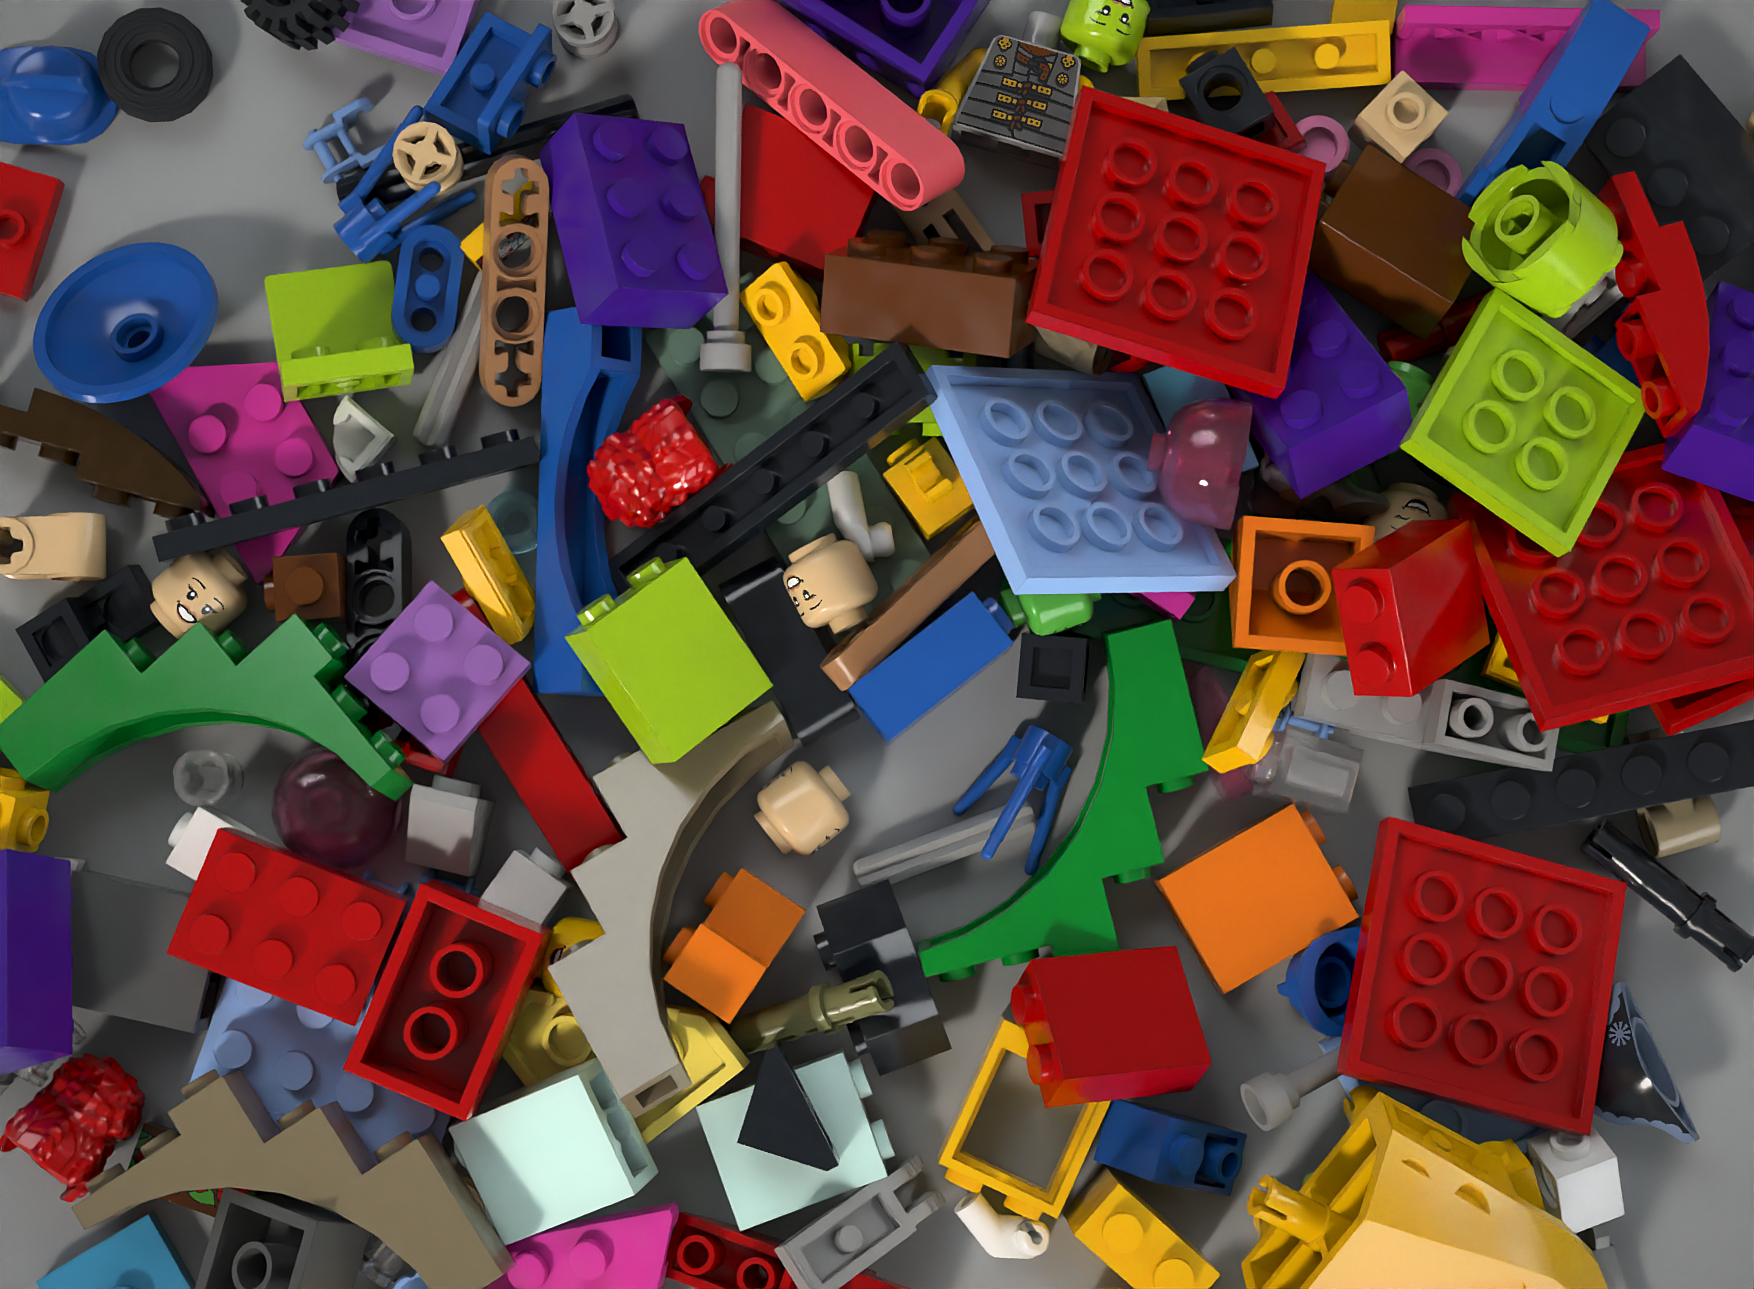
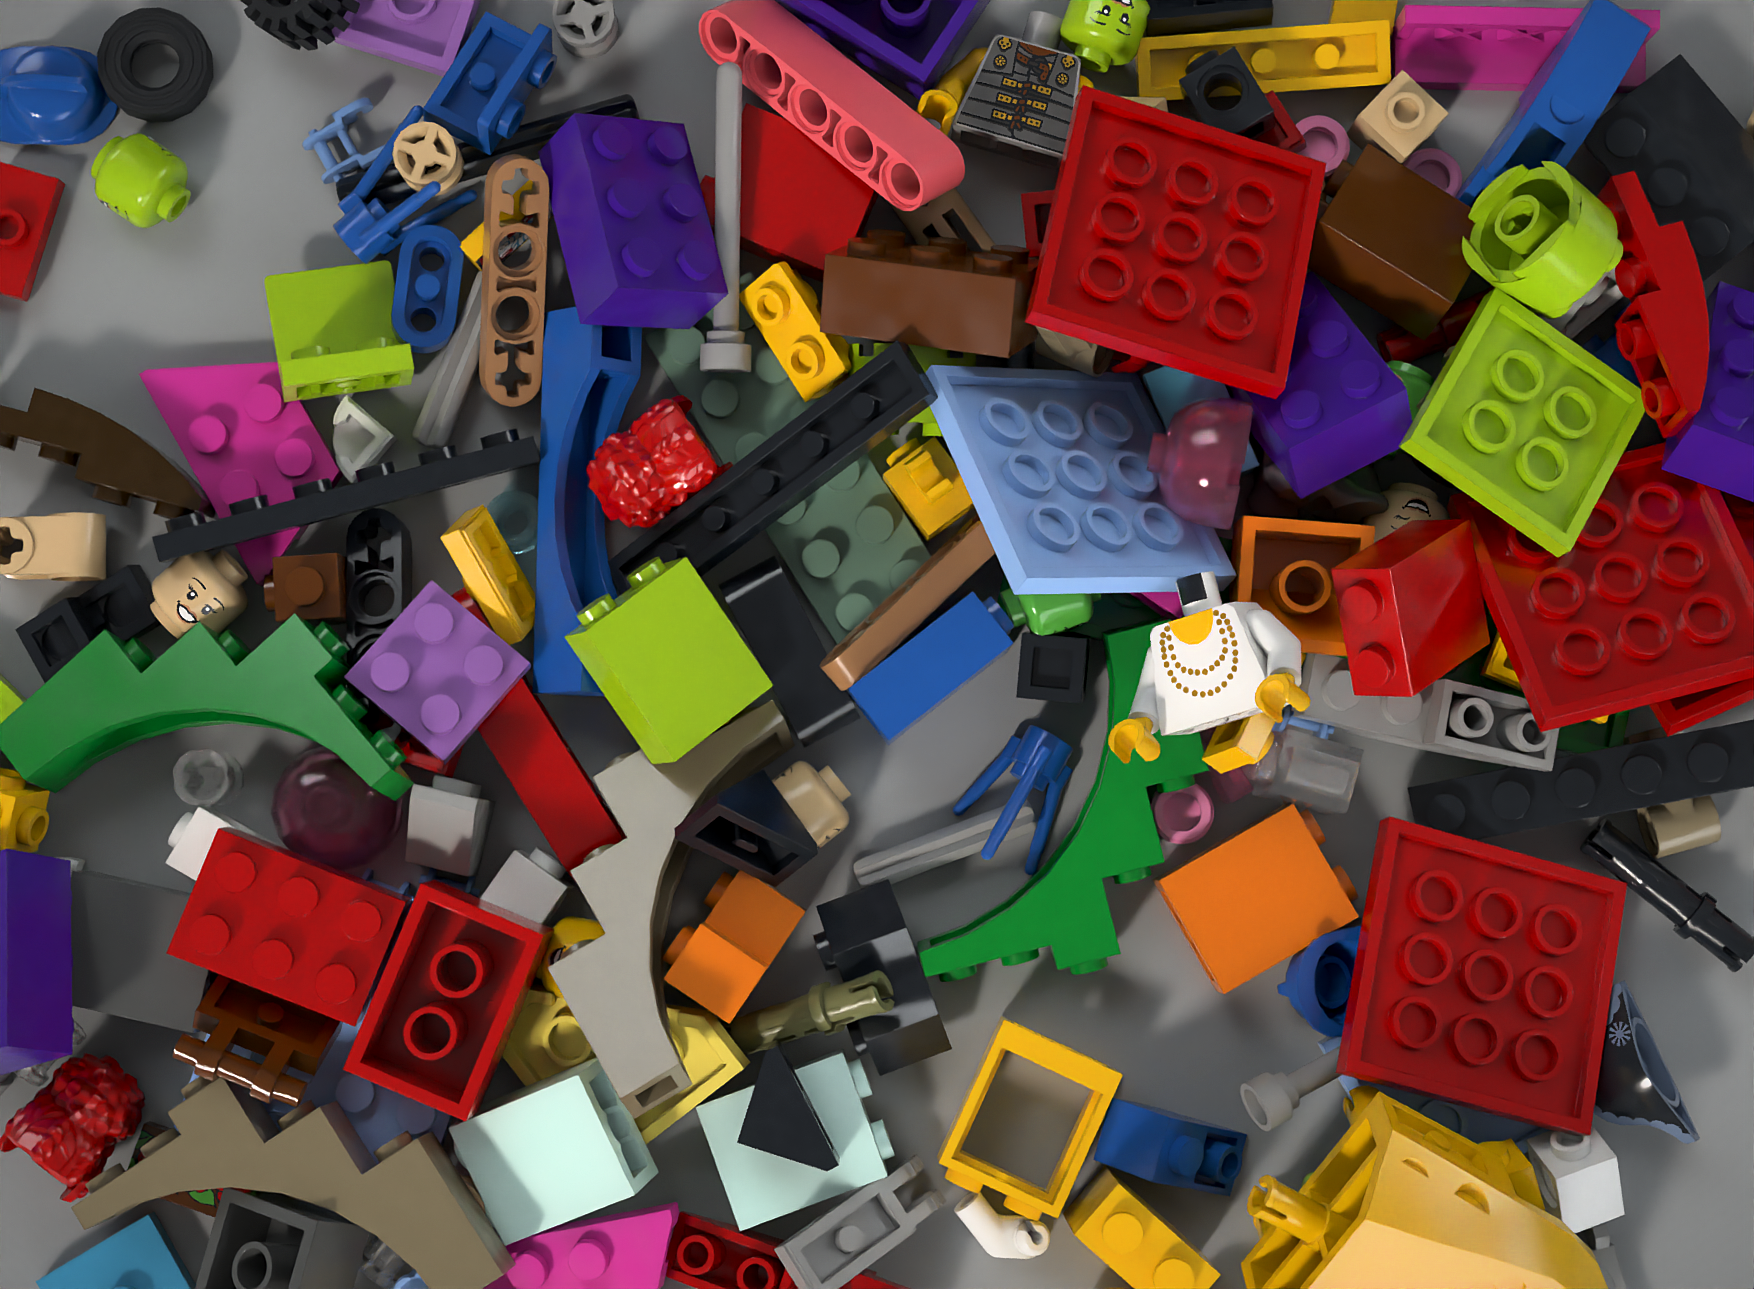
(125, 322): blue dish -> none
(141, 180): none -> lime head
(262, 1024): none -> reddish brown plate
(750, 830): none -> black slope
(830, 583): tan head -> none
(851, 518): white arm -> none
(1110, 1026): red brick -> none
(1182, 814): none -> bright pink tile
(1210, 670): none -> white torso

